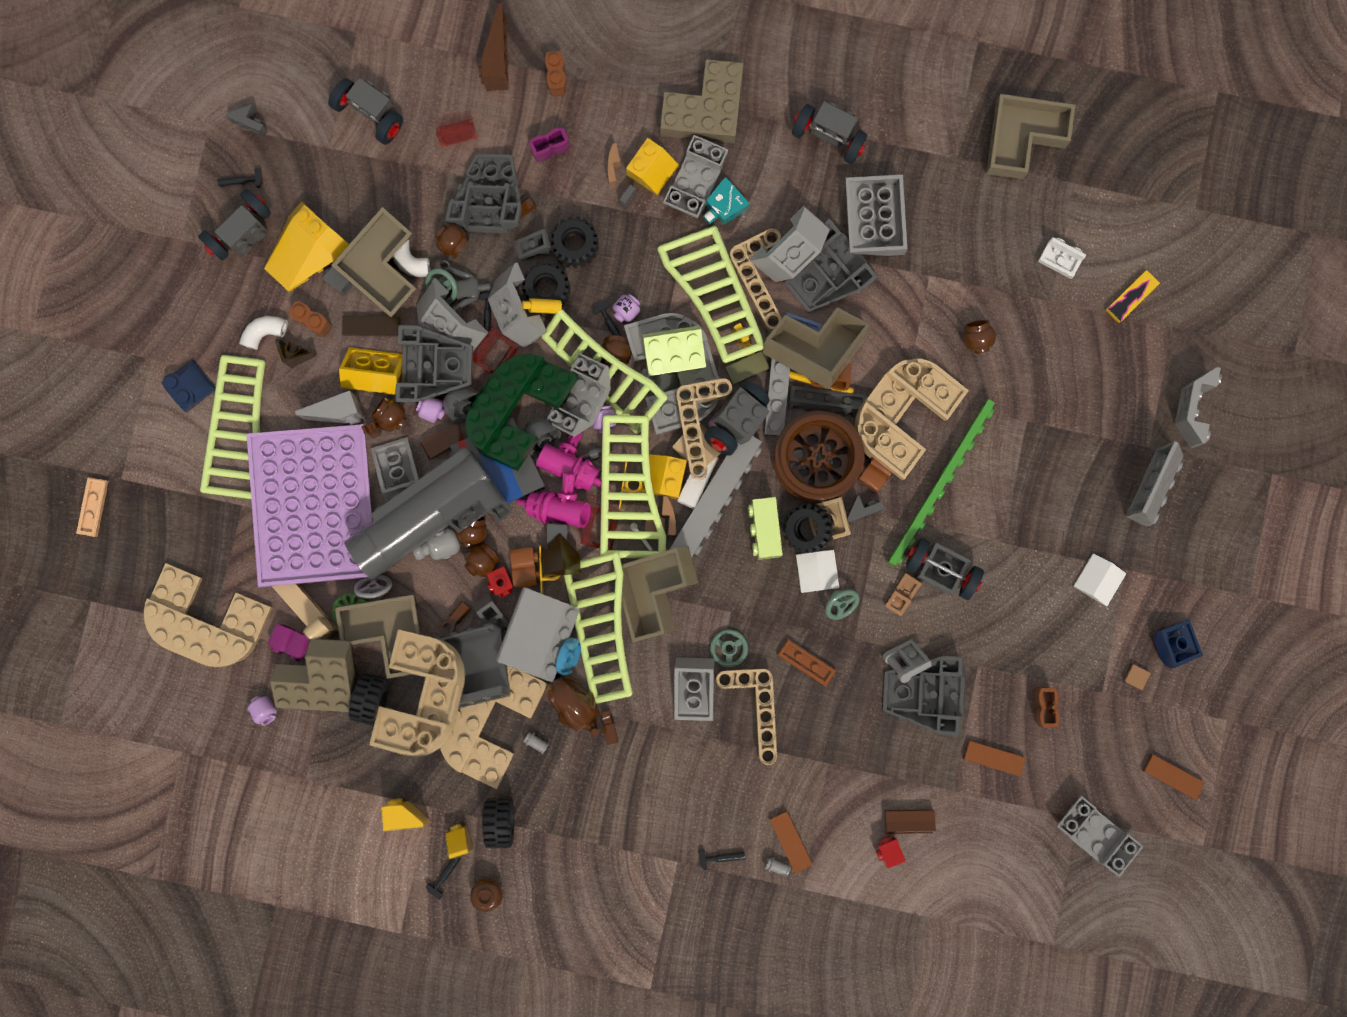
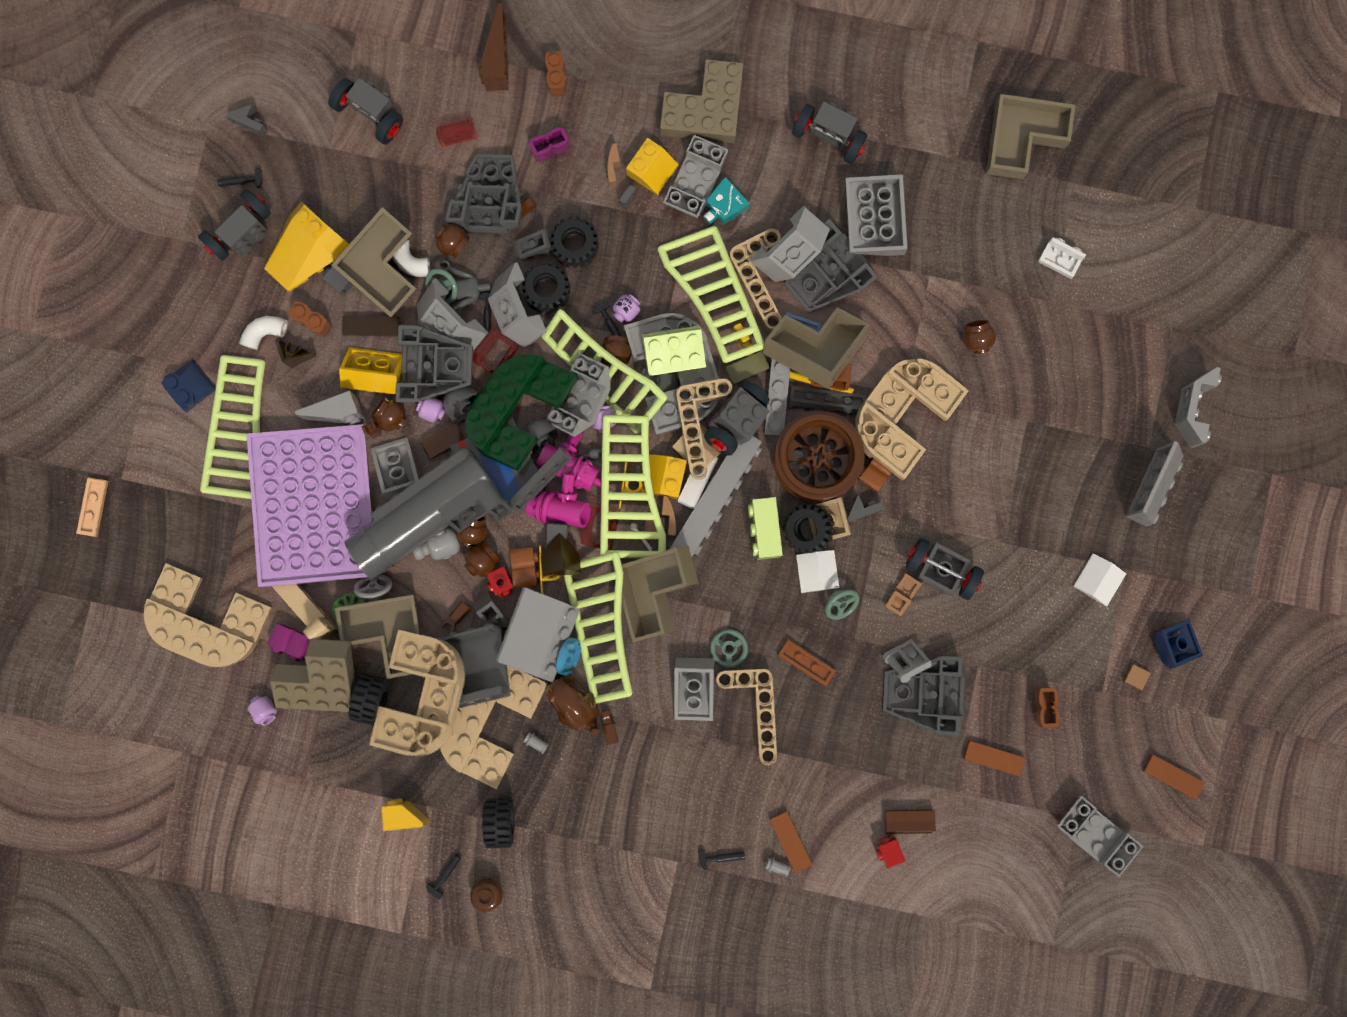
(458, 841): yellow slope -> none
(540, 479): none -> dark grey hinge
(542, 305): yellow cylinder -> none
(946, 477): bright green plate -> none
(1132, 296): tile -> none

